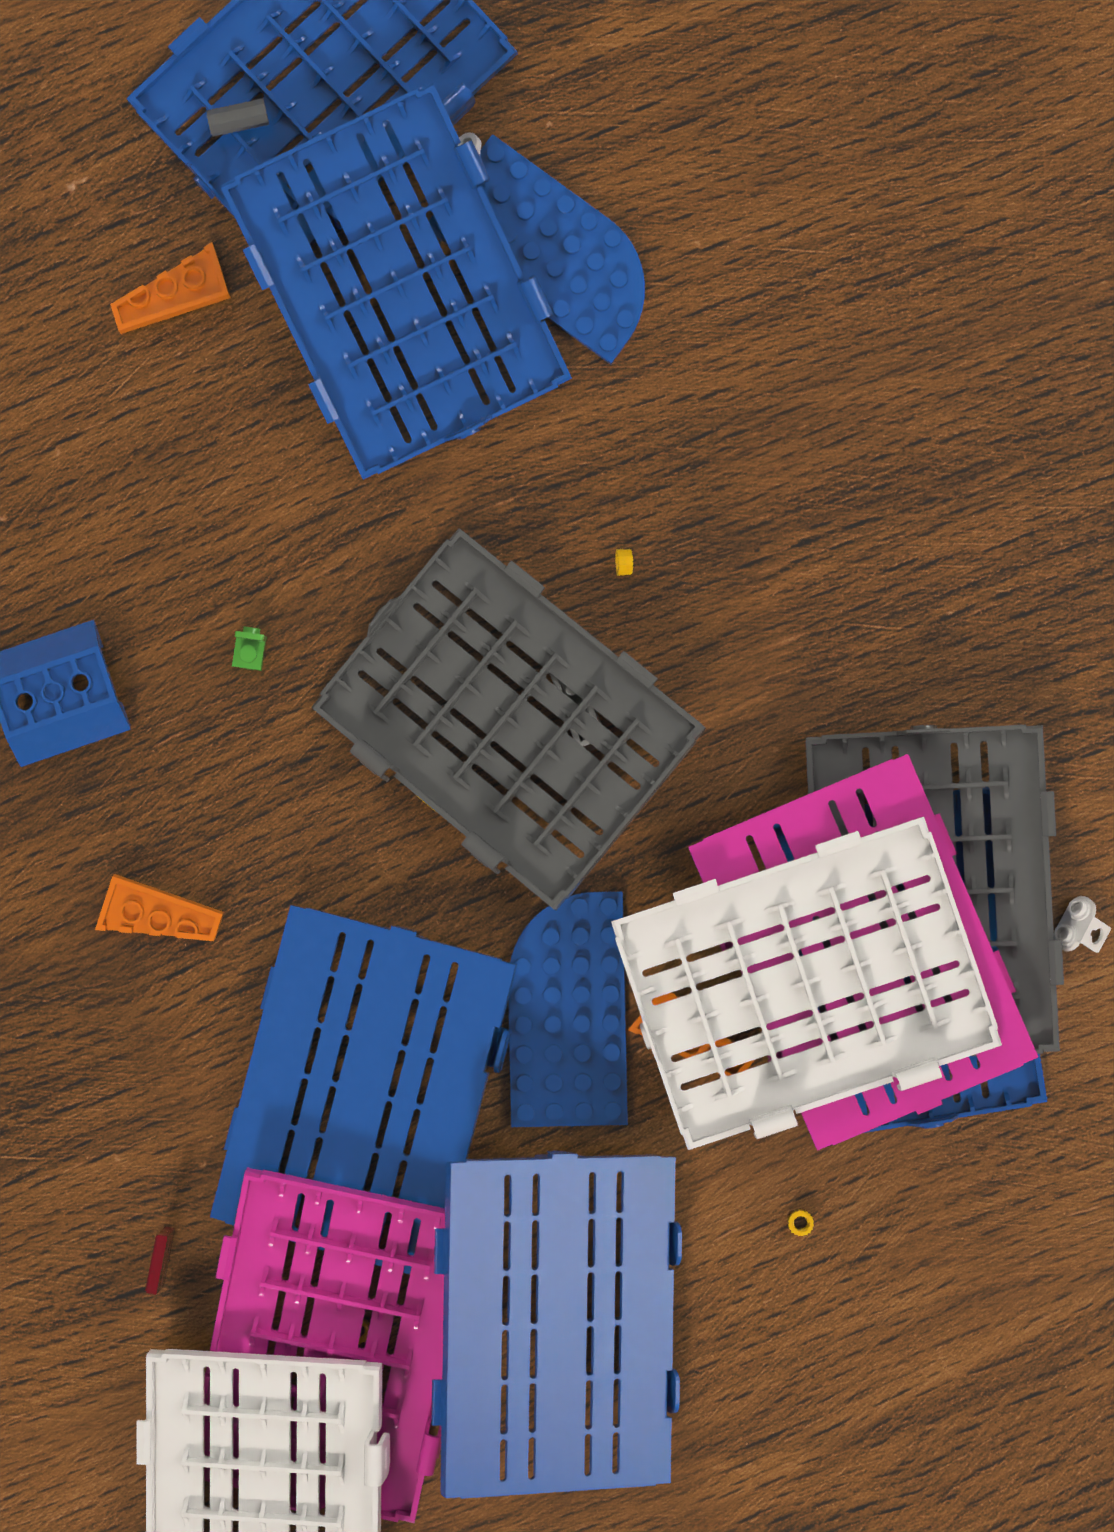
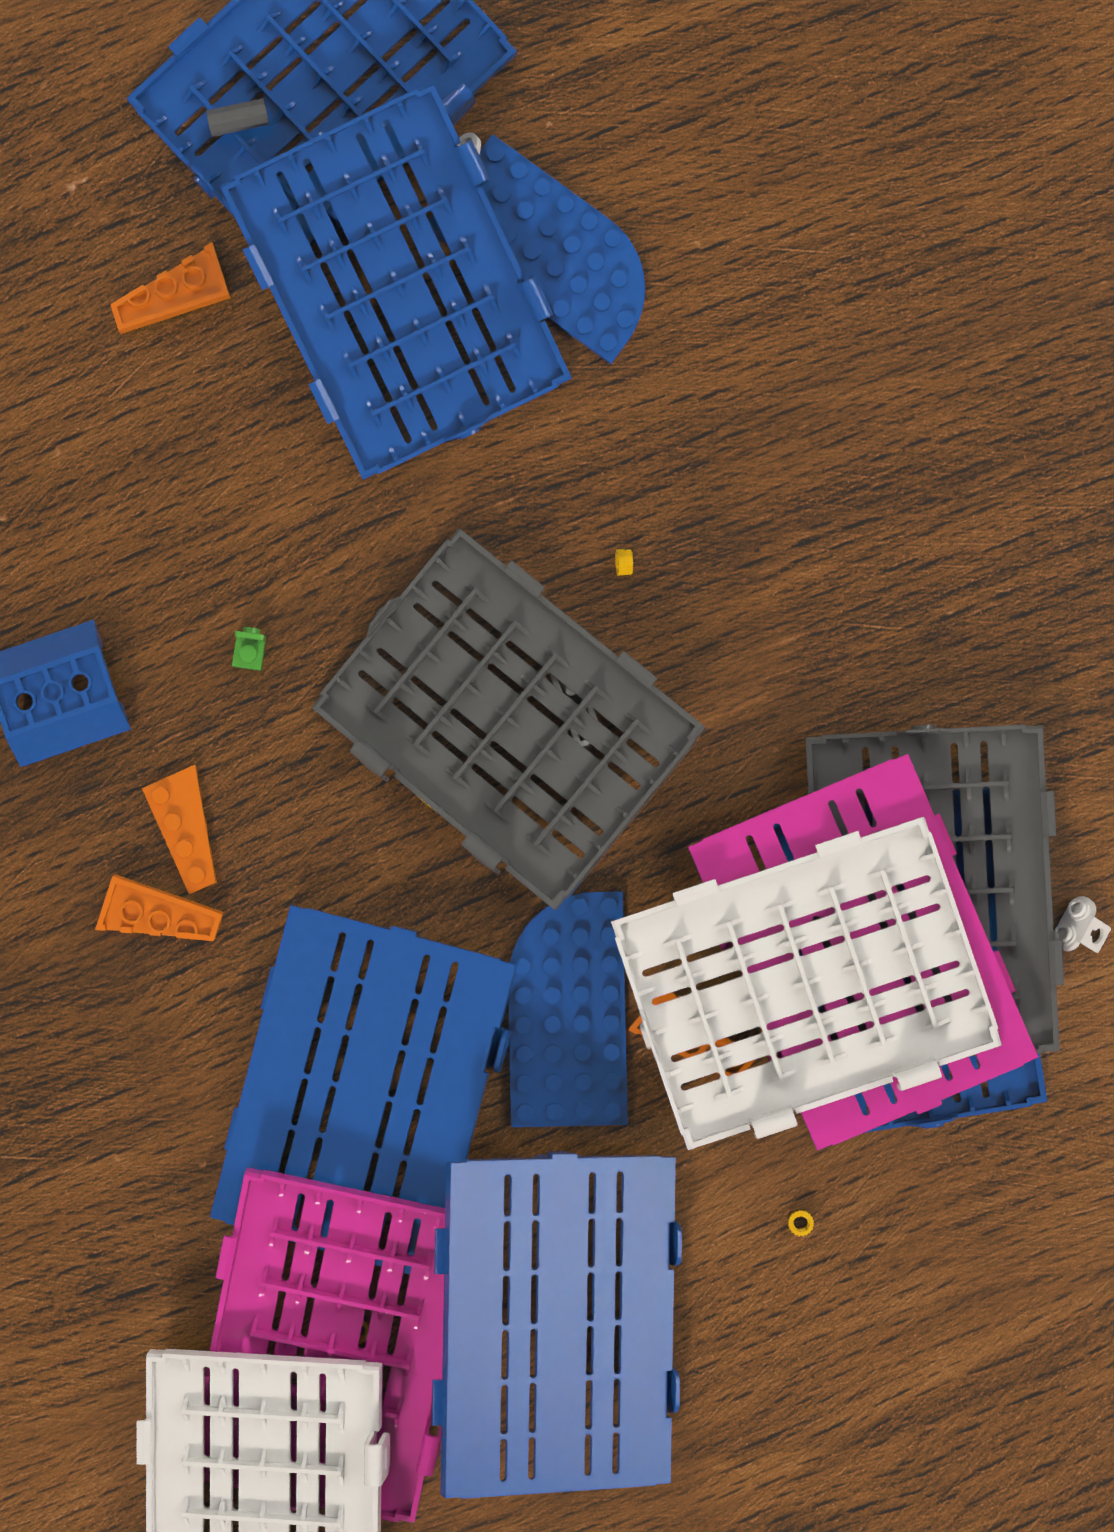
(159, 1260): dark red tile -> none
(181, 818): none -> orange wing

